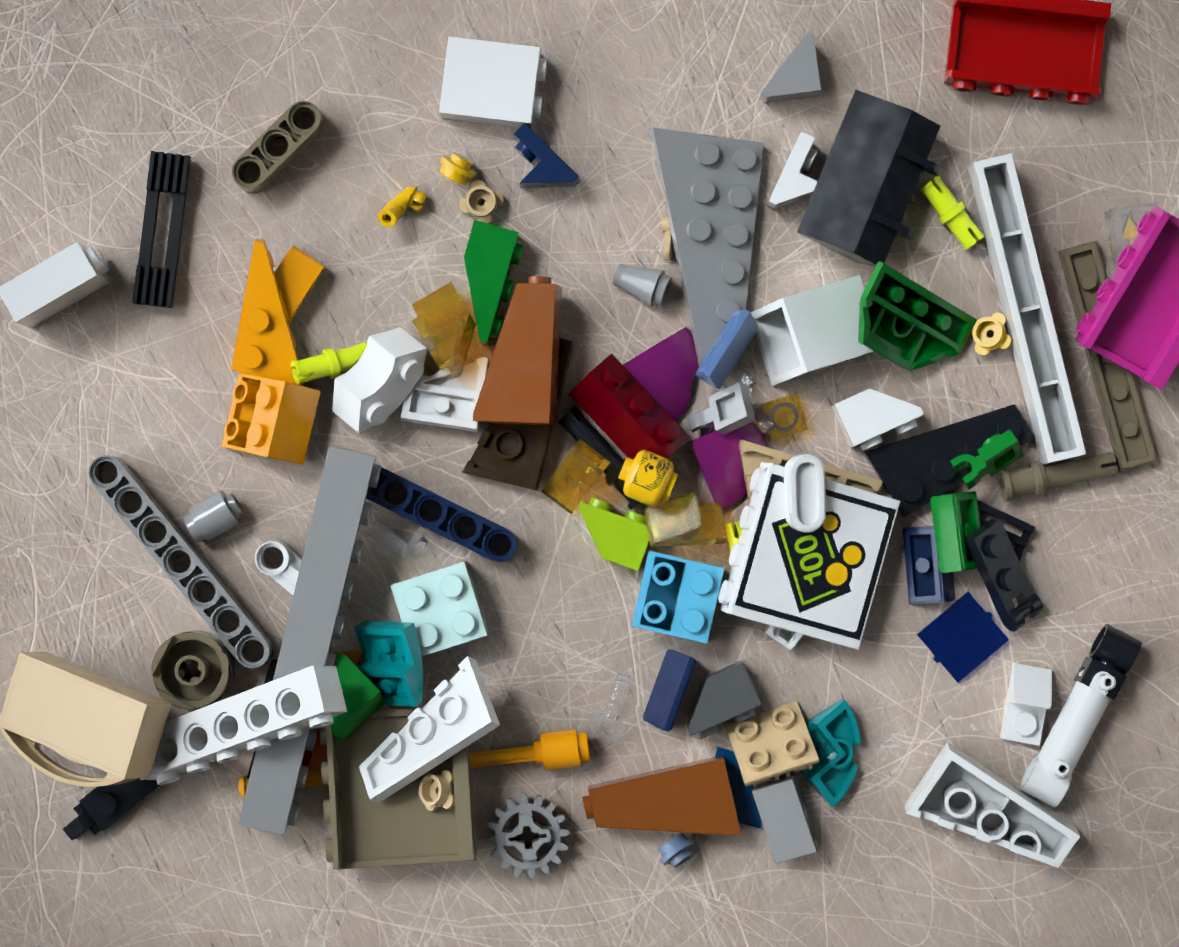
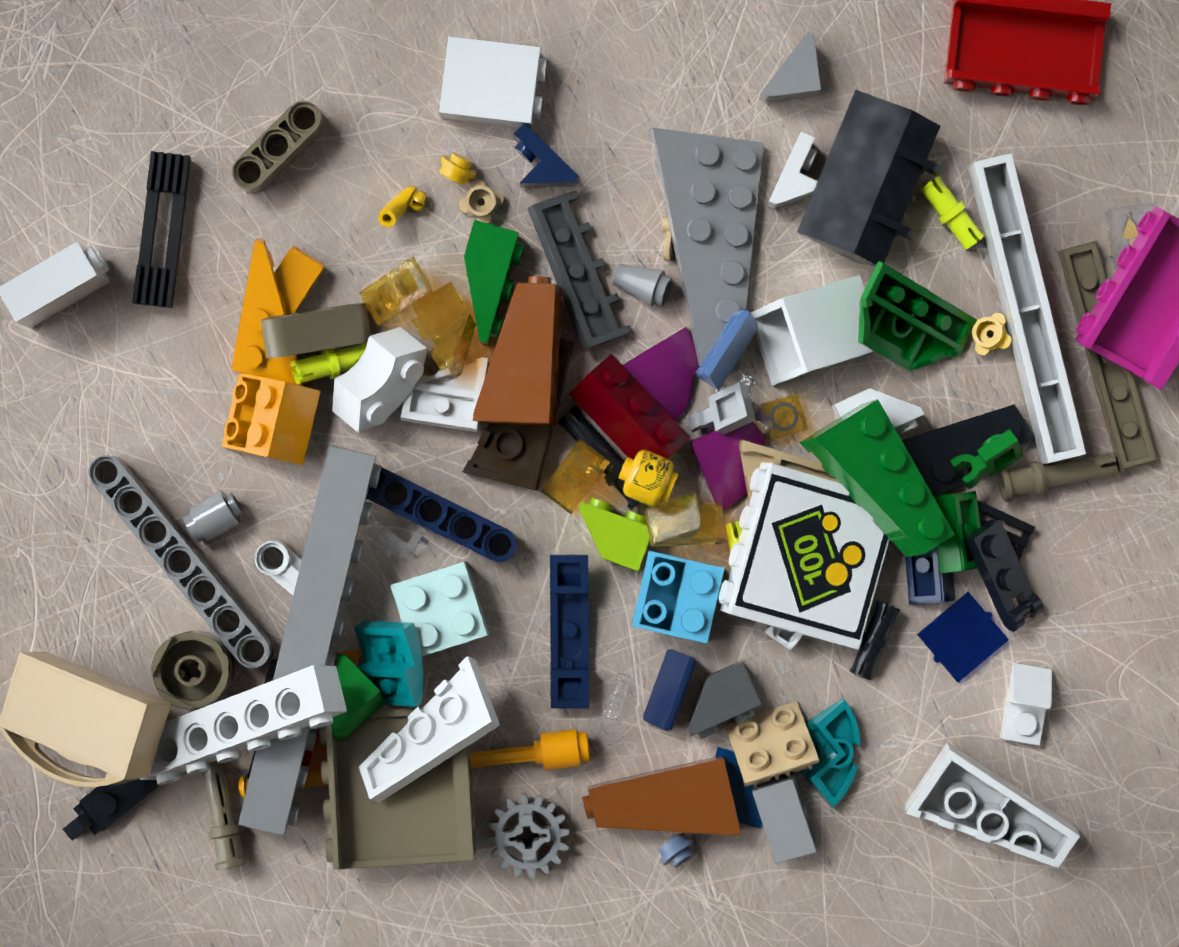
(225, 828): none -> dark tan pin
(315, 330): none -> dark tan beam
(396, 291): none -> clear yellow slope
(437, 790): tan plate -> none
(569, 631): none -> dark blue slope
(576, 271): none -> dark grey hinge
(804, 493): white tile -> none
(874, 640): none -> black pin
(881, 477): none -> green wedge
(1095, 686): white piece -> none

